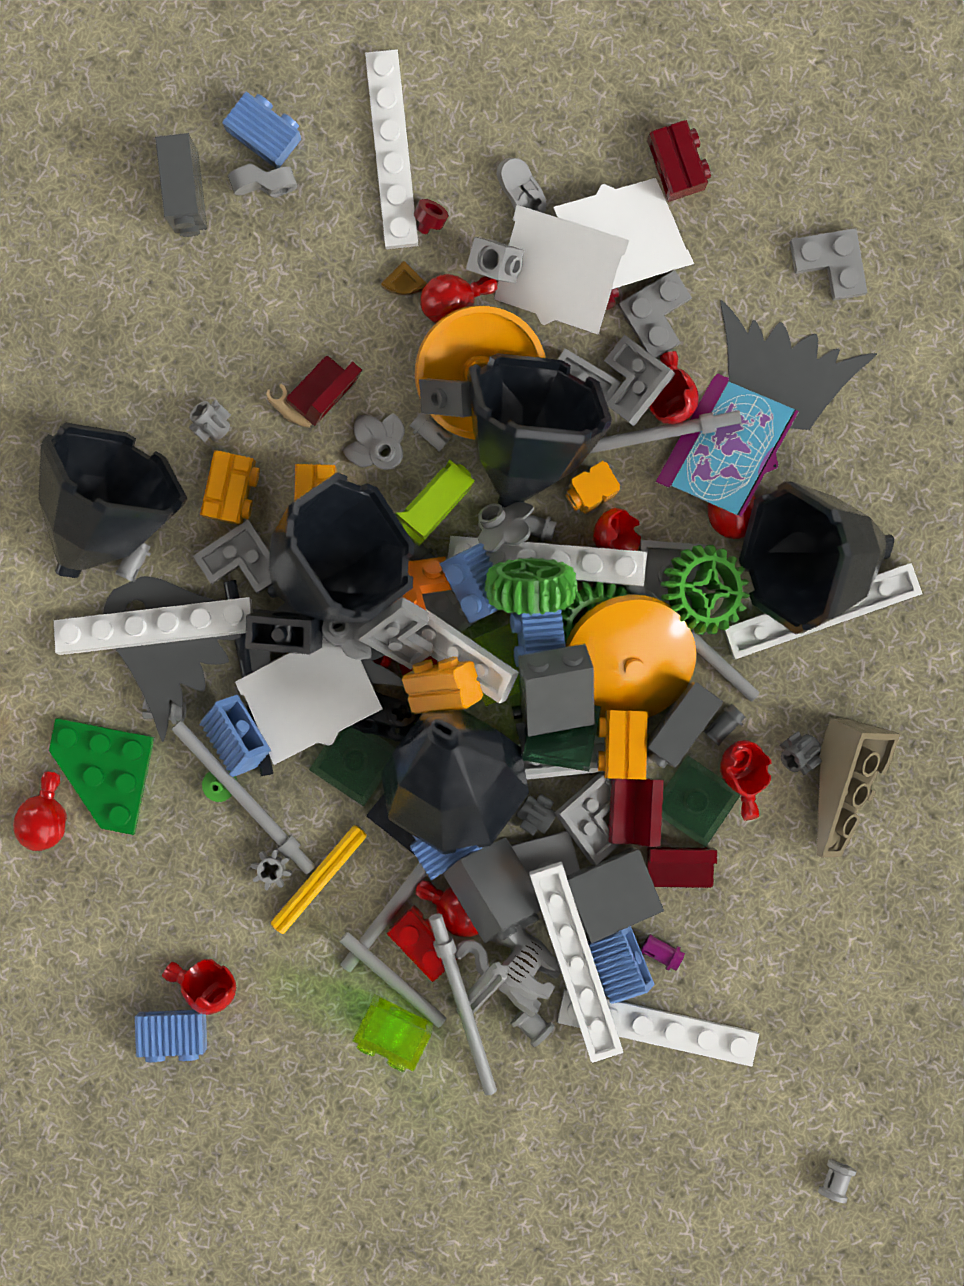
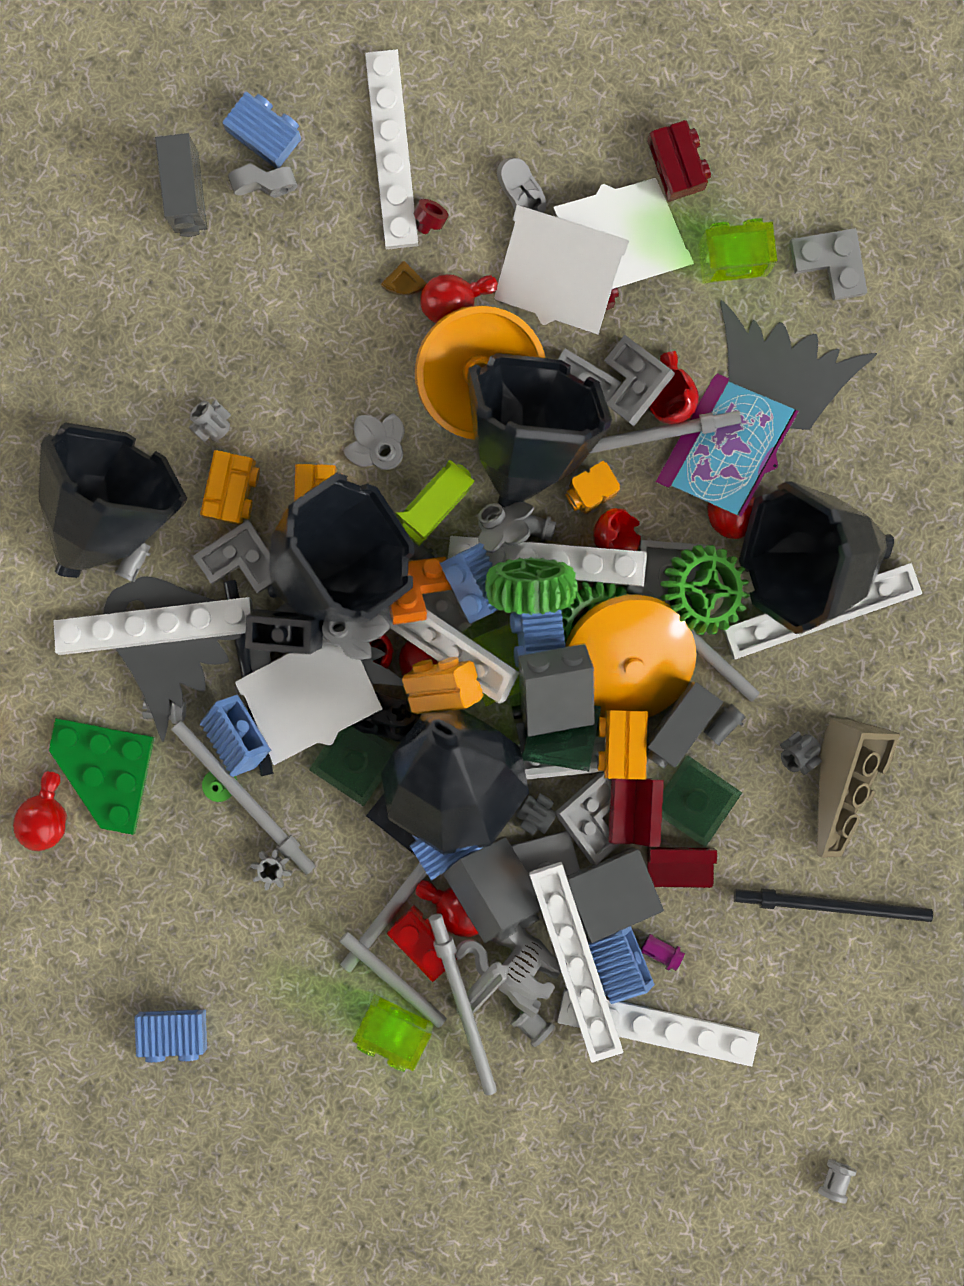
(204, 986): red hair -> none
(285, 409): tan piece -> none
(318, 879): yellow axle -> none
(322, 389): dark red panel -> none
(395, 635): light grey plate -> none
(430, 431): light grey pin -> none
(445, 397): dark grey plate -> none
(484, 259): light grey brick -> none
(647, 311): light grey plate -> none
(737, 251): none -> clear neon green brick
(746, 772): red hair -> none
(769, 899): none -> black bar

